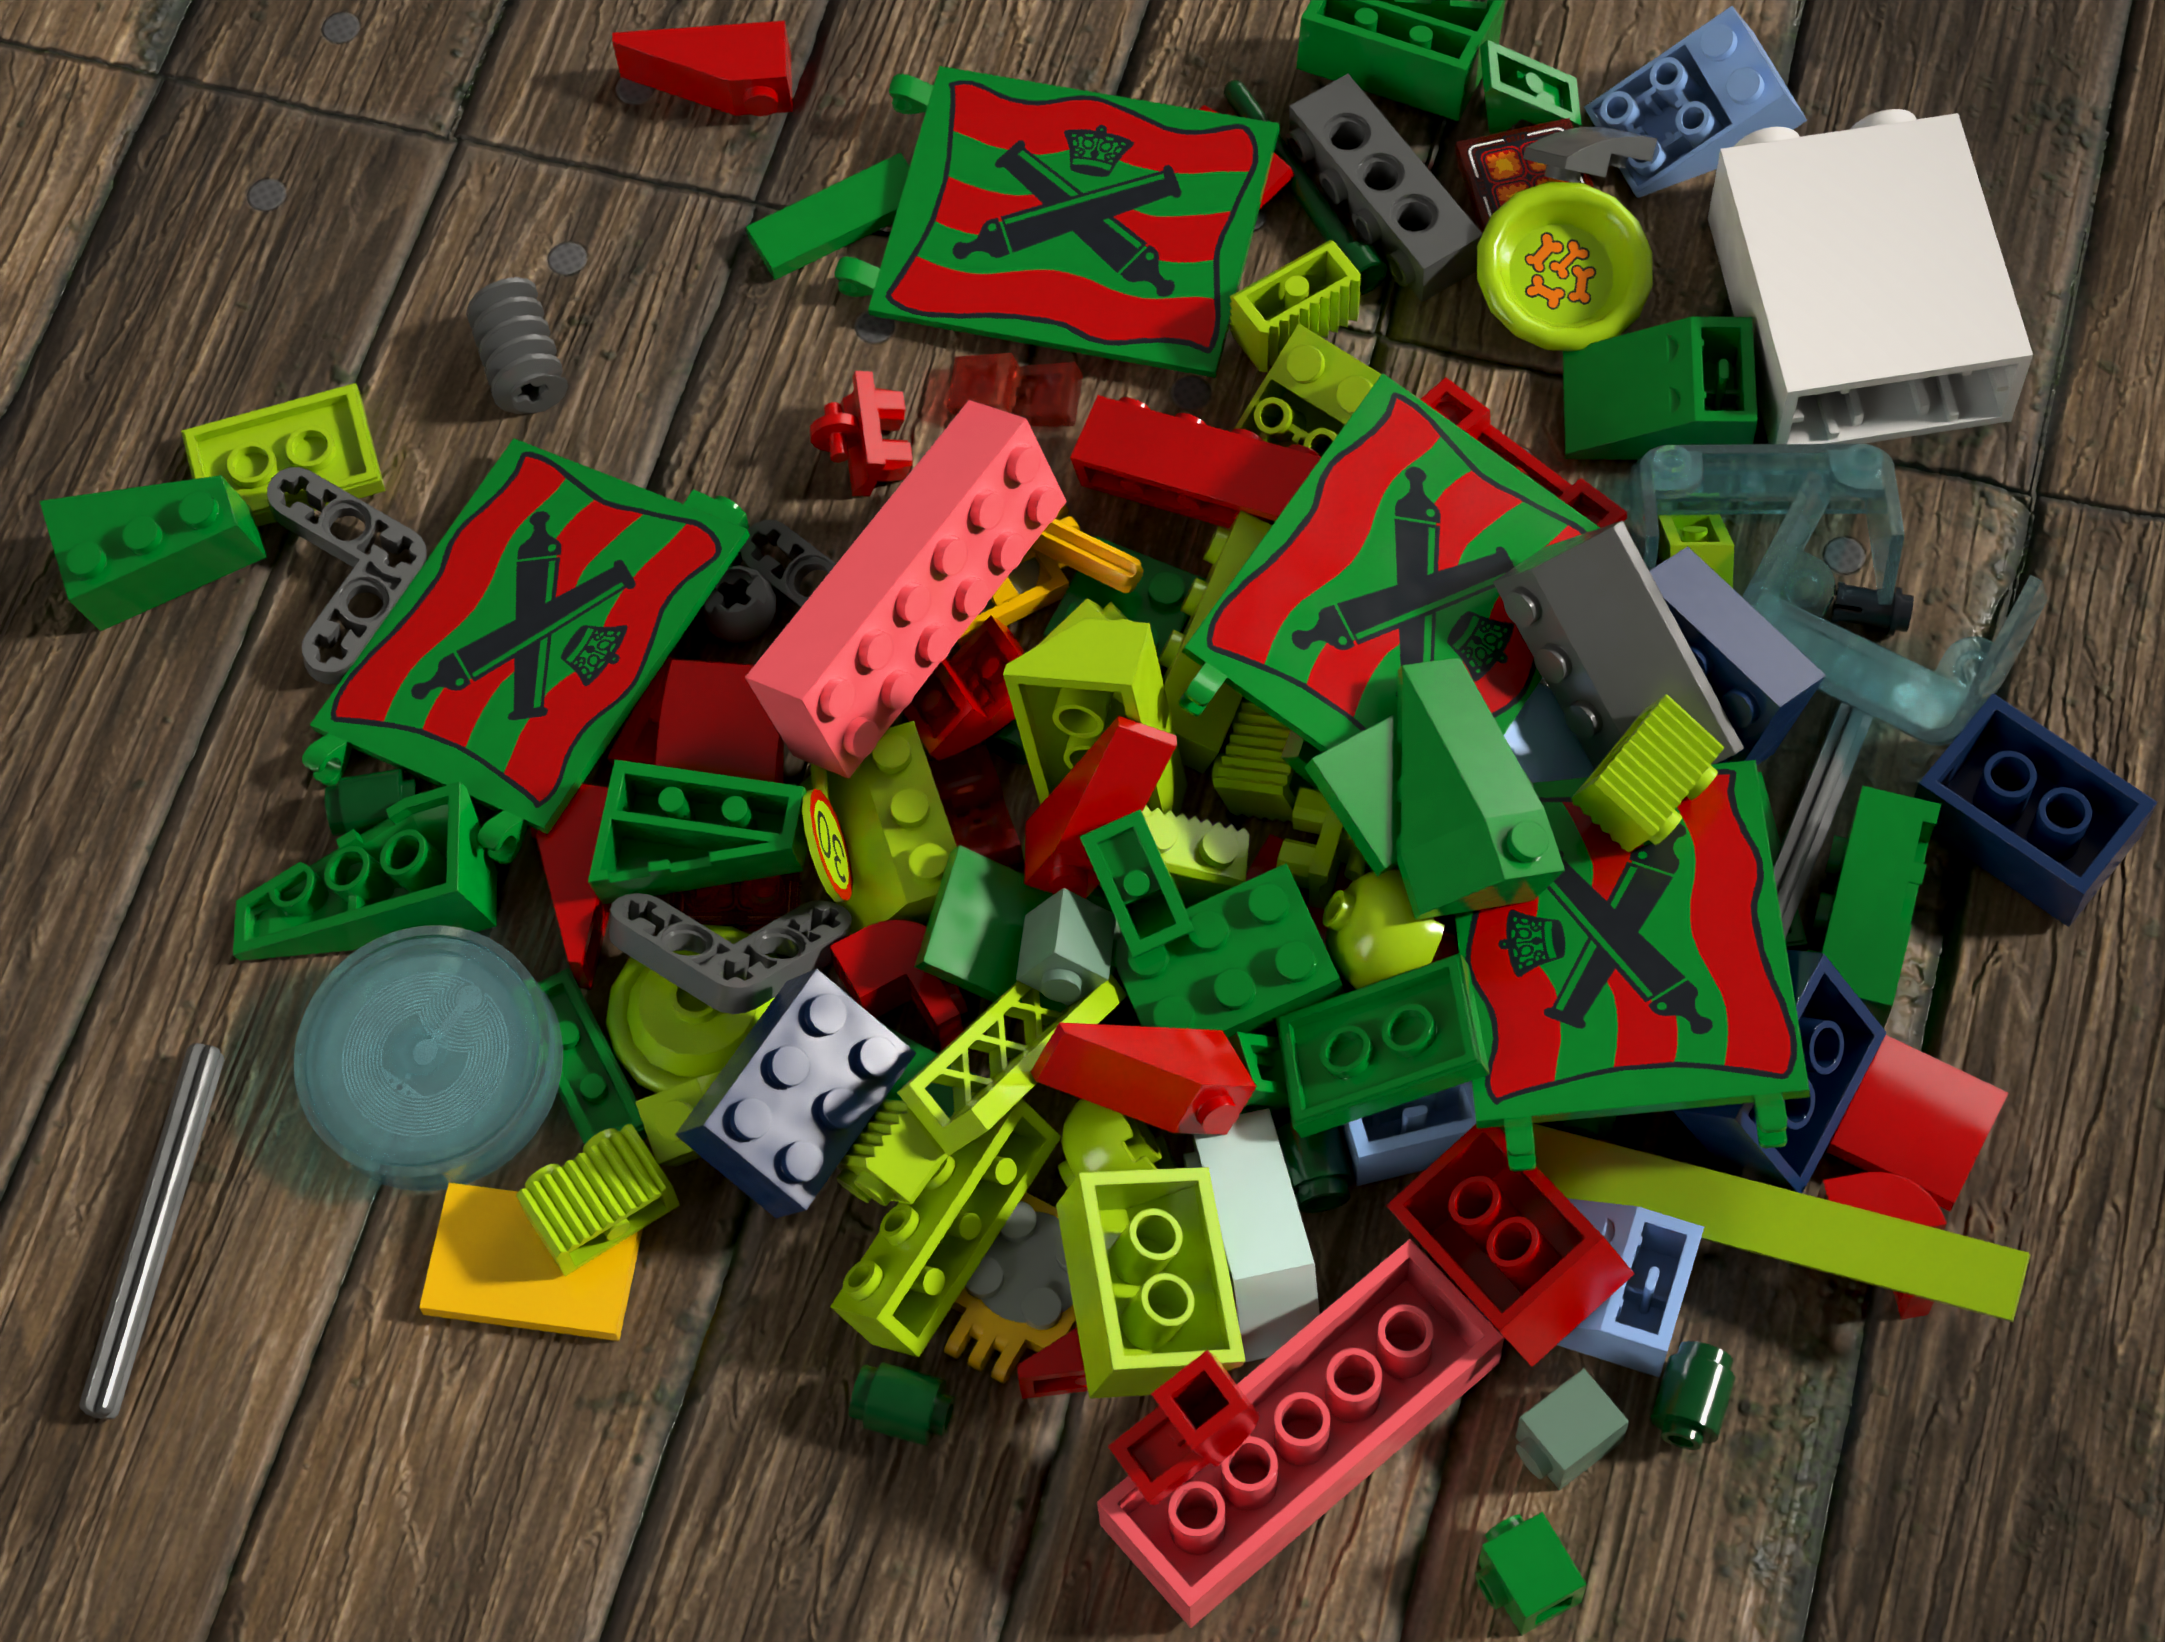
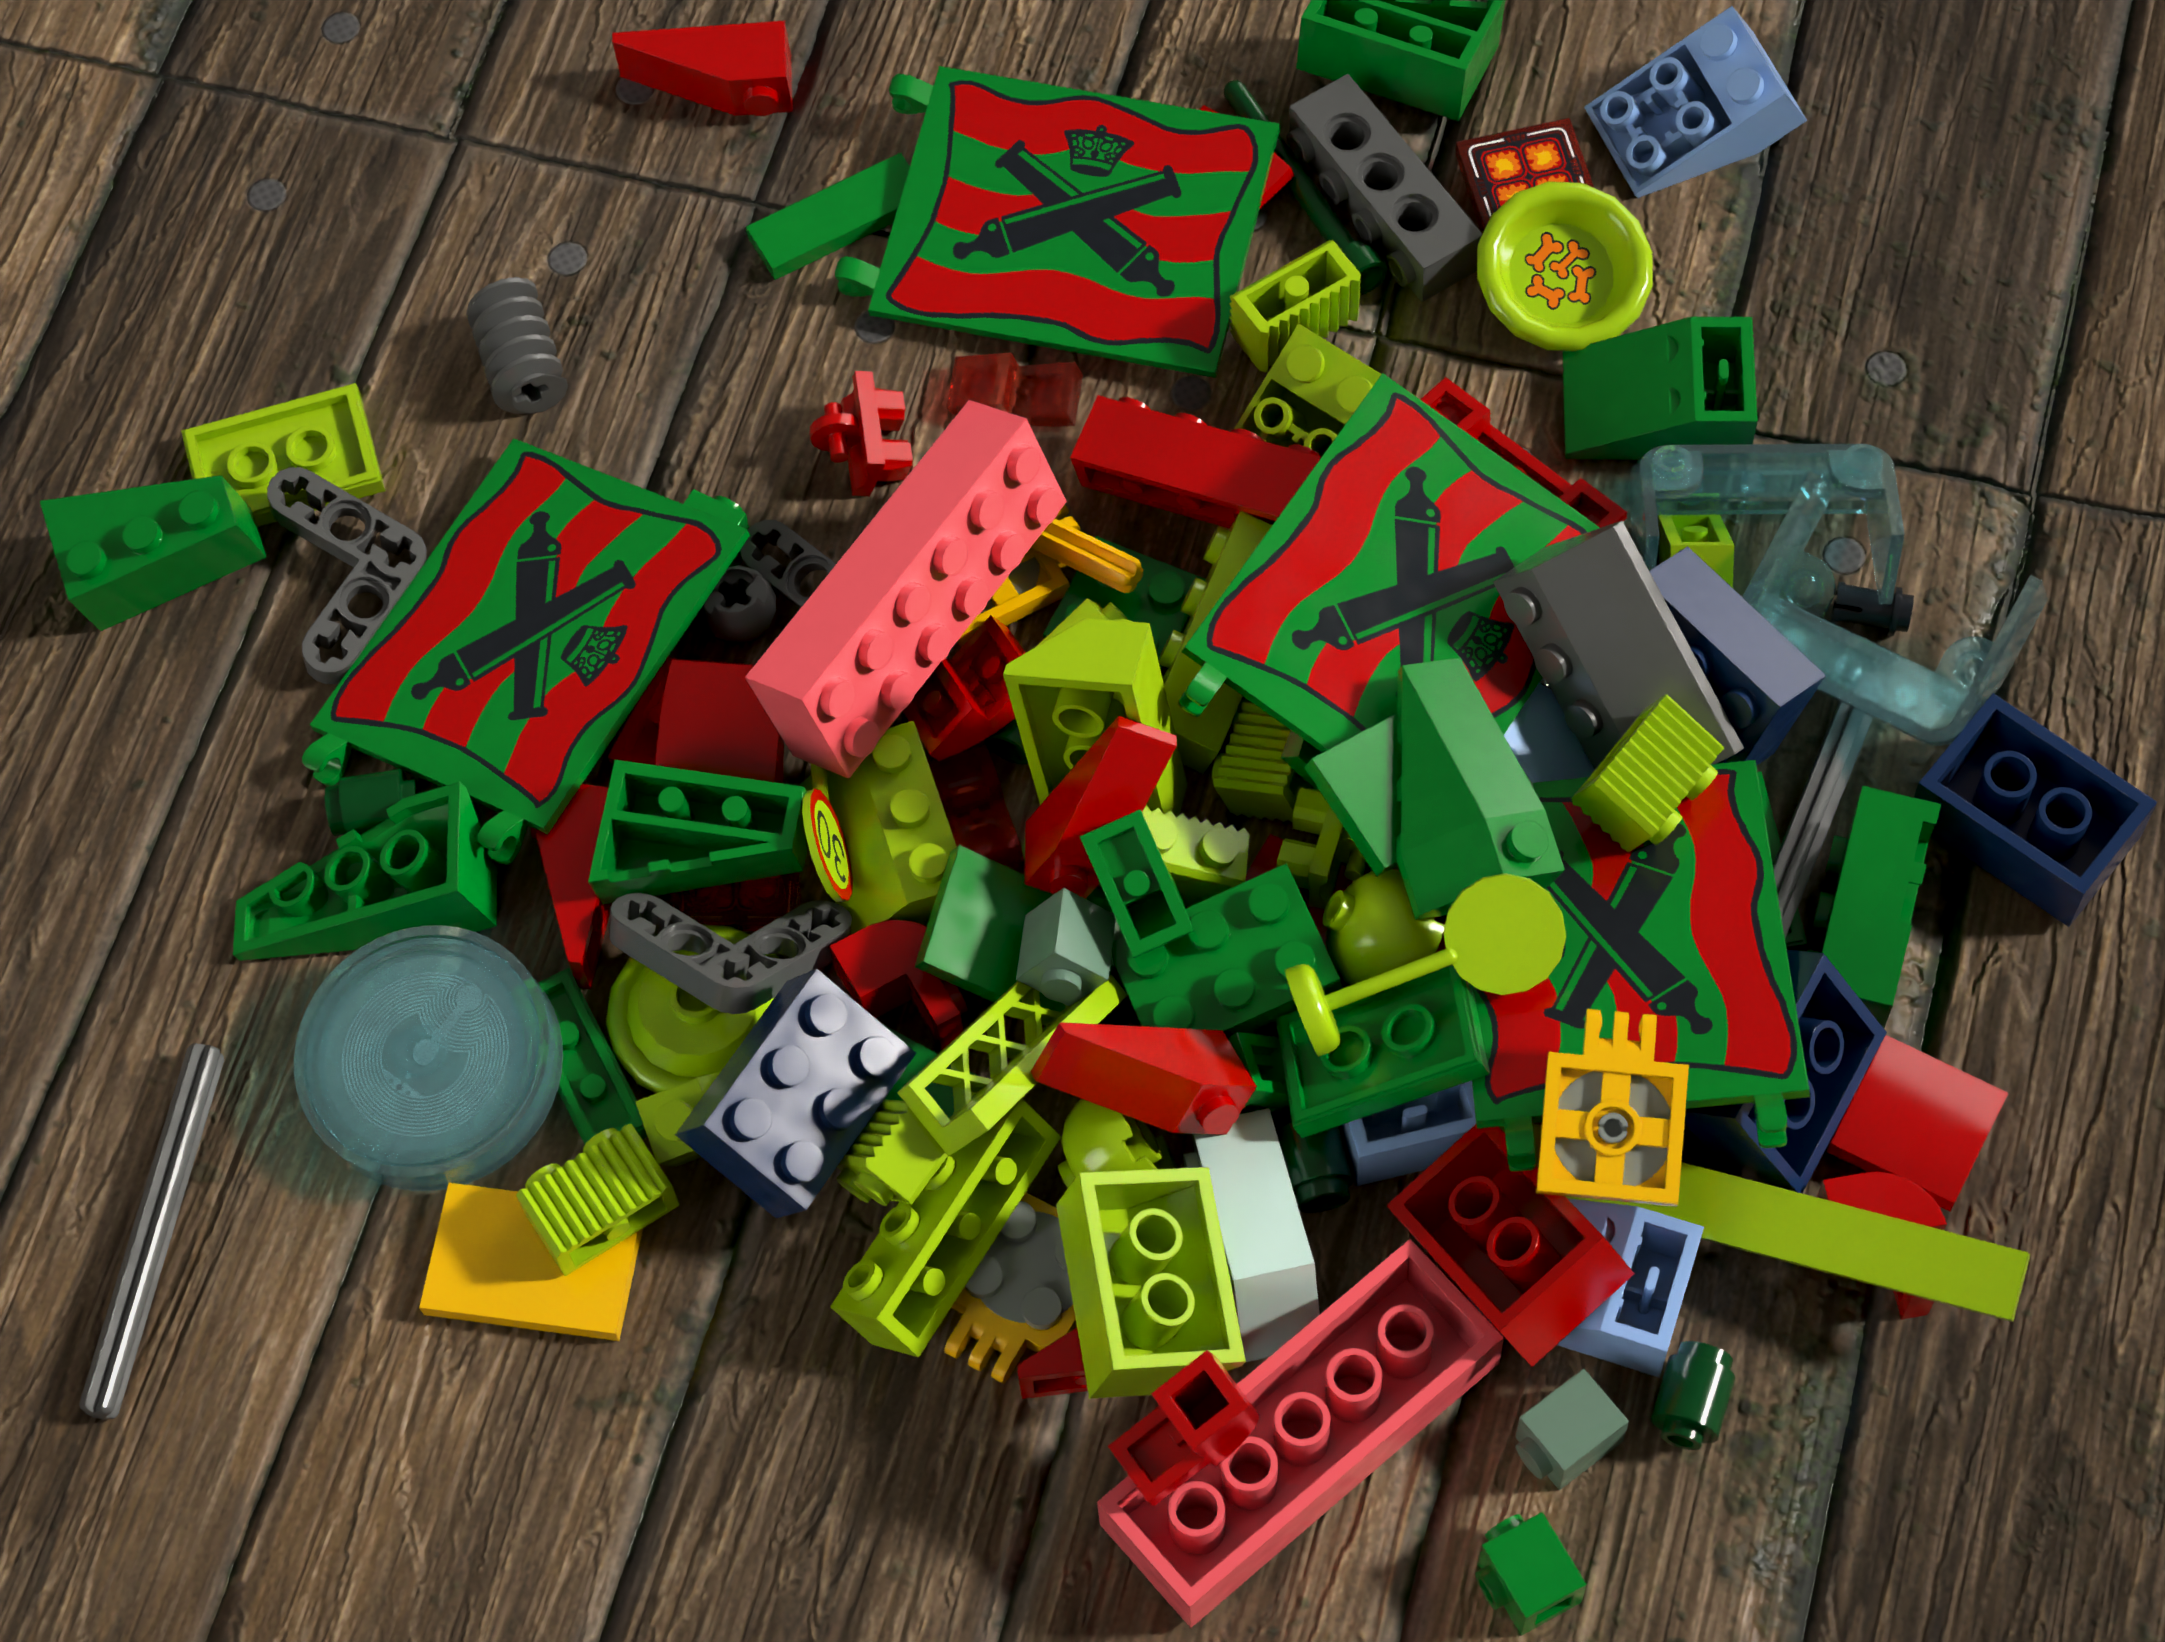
(901, 1403): dark green brick -> none
(1497, 935): none -> lime piece
(1525, 90): green slope -> none
(1588, 151): dark grey slope -> none
(1613, 1118): none -> yellow piece
(1868, 281): white brick -> none

